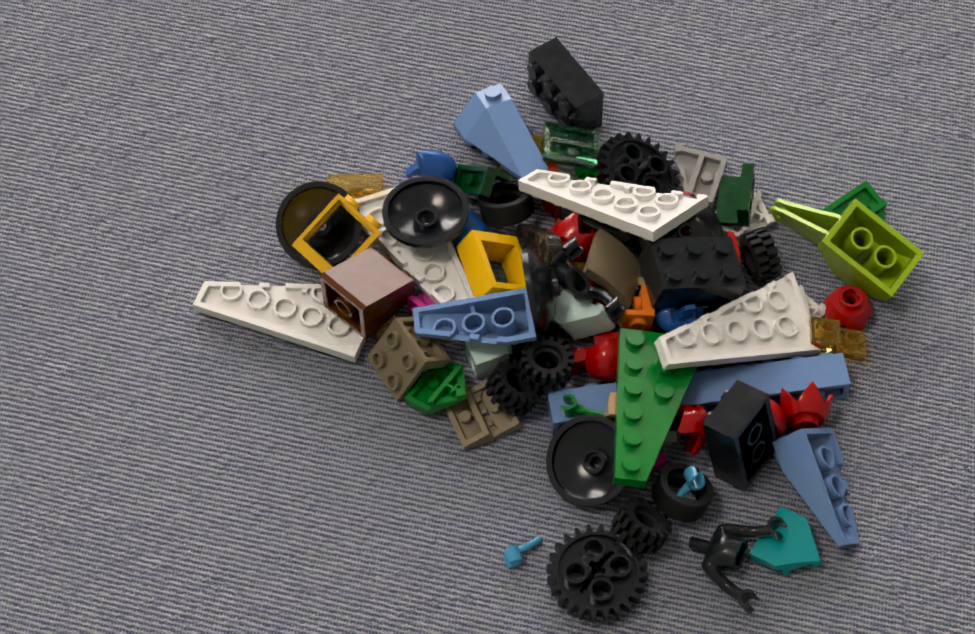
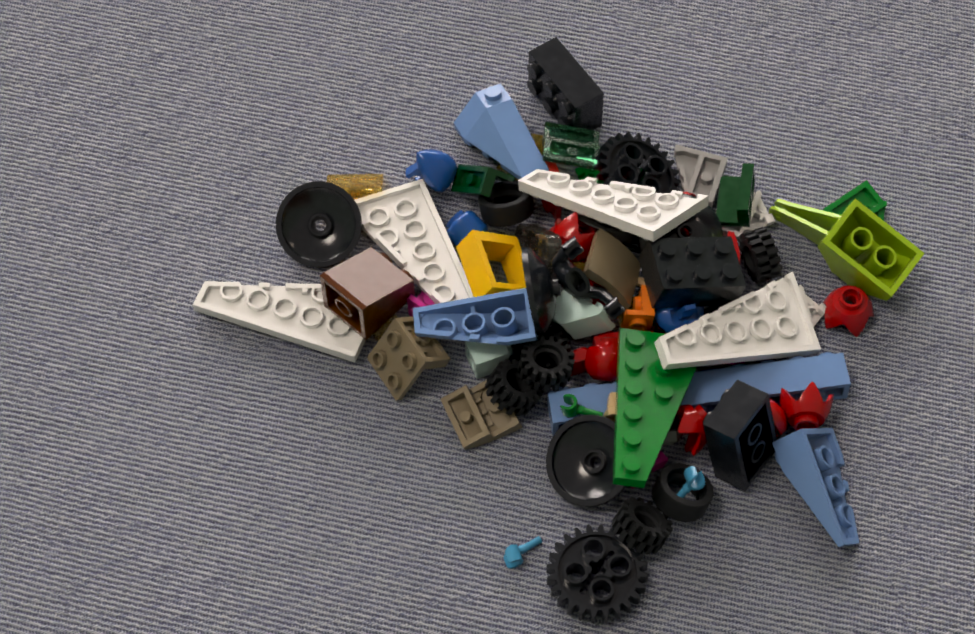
(369, 222): yellow window -> none
(421, 202): black dish -> none
(438, 389): green slope -> none
(728, 551): black piece -> none
(793, 550): teal slope -> none
(831, 338): clear yellow slope -> none

